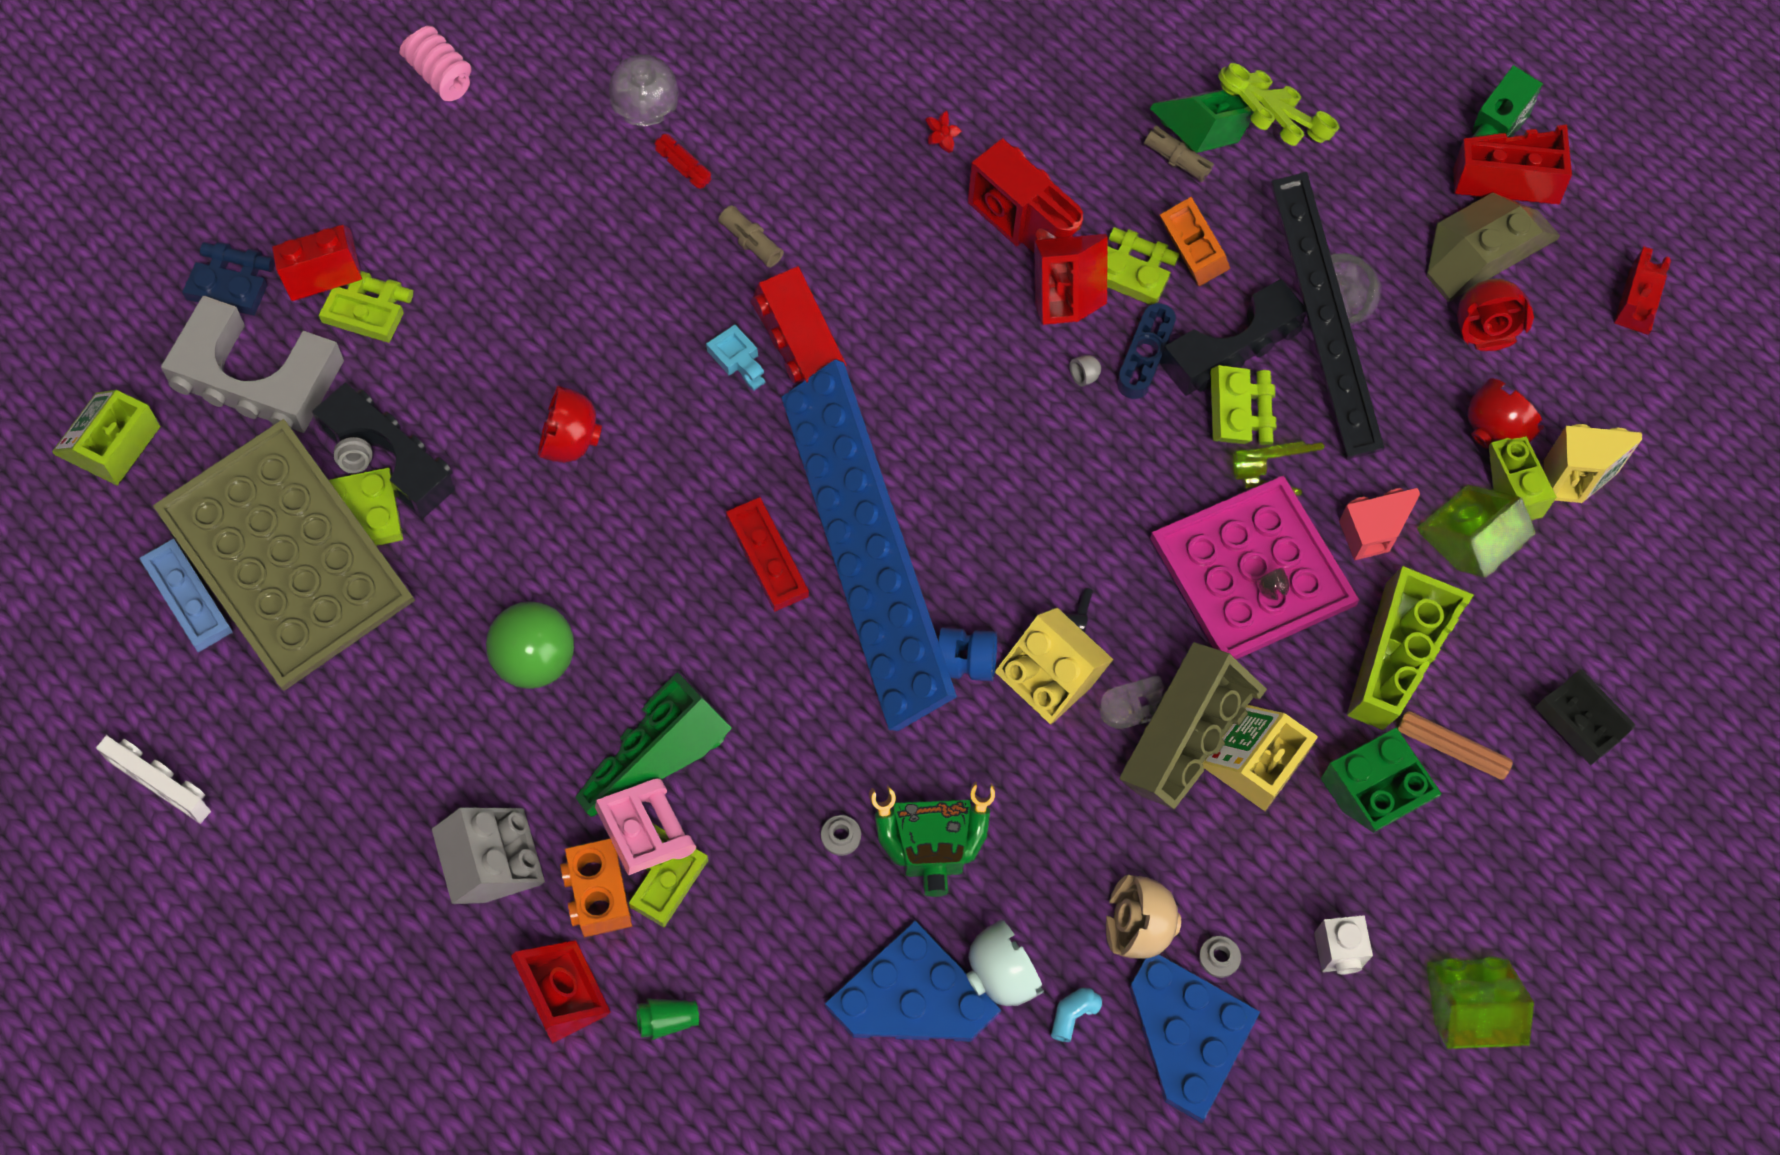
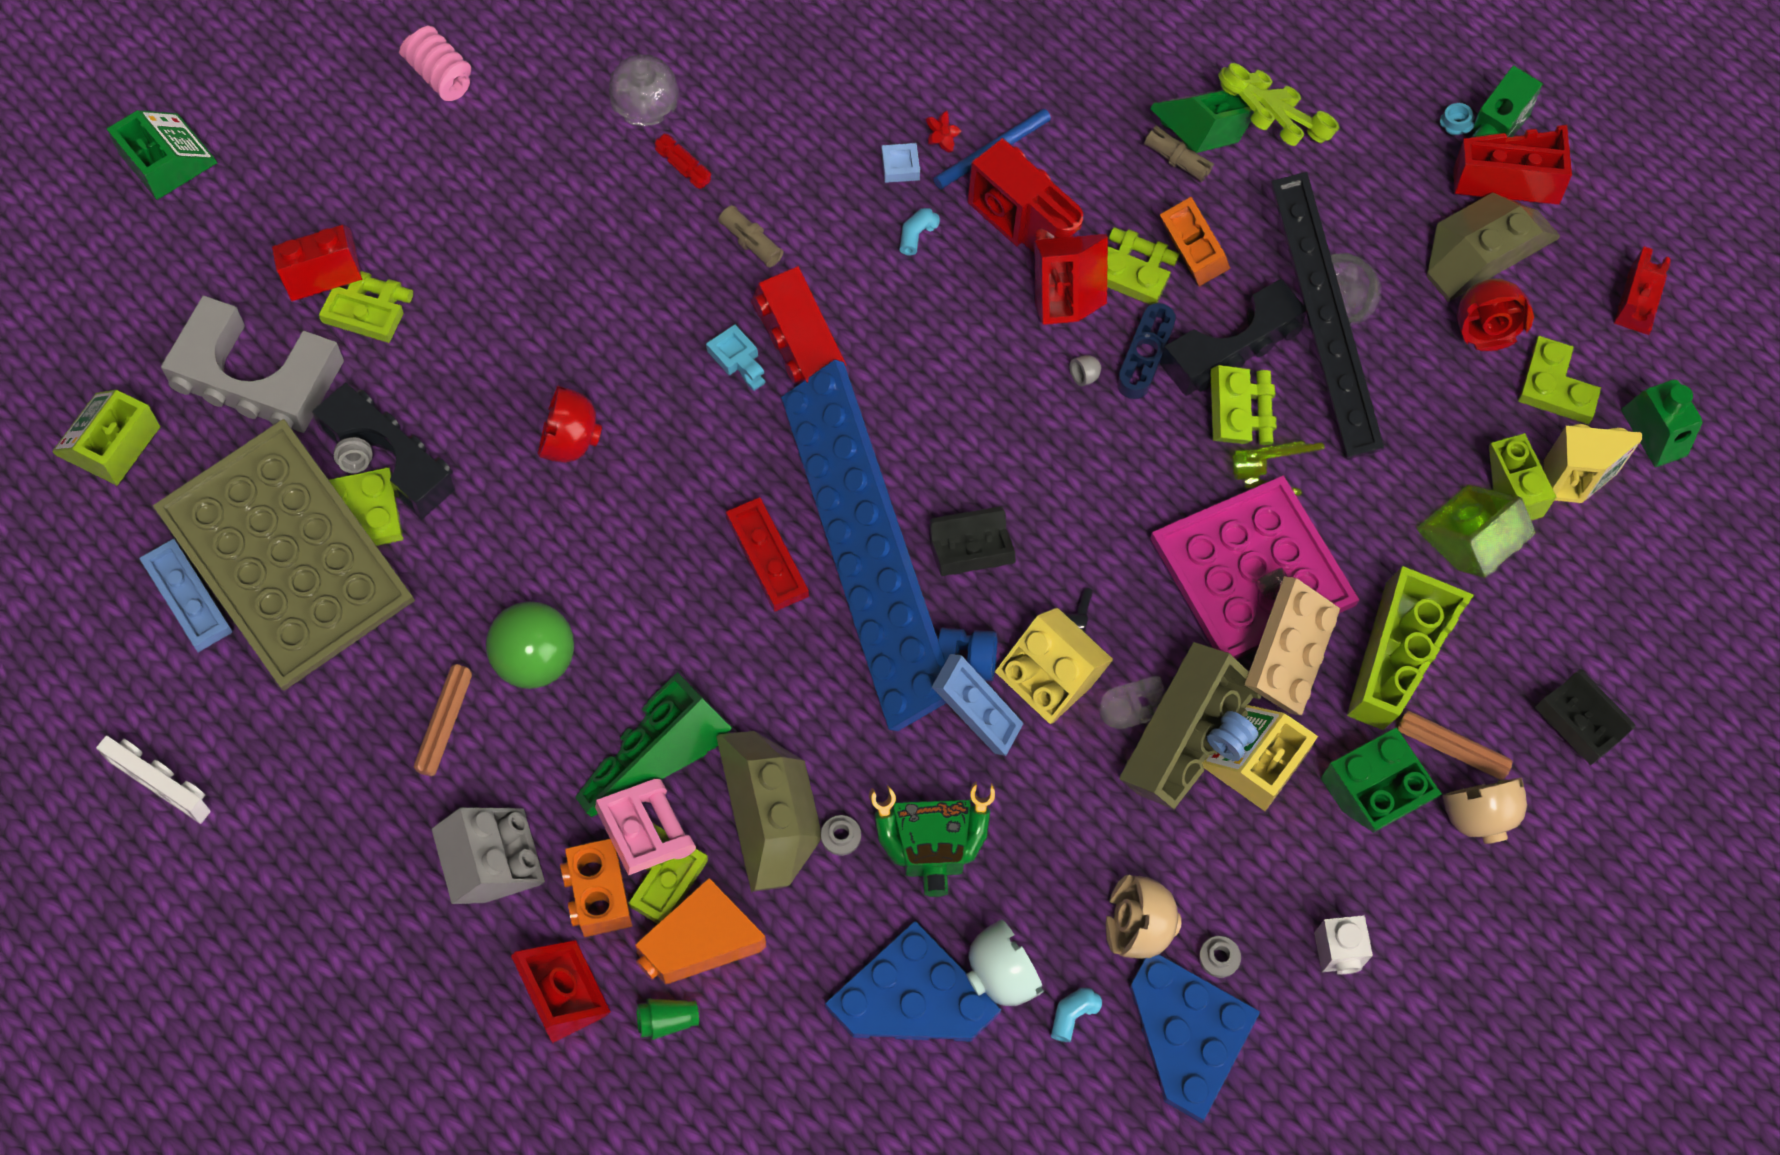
(160, 150): none -> green slope
(235, 288): dark blue plate -> none
(442, 720): none -> nougat axle
(698, 936): none -> orange slope
(770, 808): none -> olive wedge
(900, 162): none -> light blue plate
(921, 220): none -> medium azure arm
(971, 541): none -> pearl dark grey bracket
(977, 704): none -> medium blue plate
(1011, 136): none -> blue bar
(1232, 736): none -> medium blue wheel
(1292, 646): none -> tan plate
(1376, 523): coral slope -> none
(1457, 119): none -> medium azure plate
(1479, 1003): clear neon green slope -> none
(1487, 809): none -> tan cylinder
(1501, 416): red cylinder -> none
(1550, 388): none -> lime plate
(1665, 420): none -> green torso

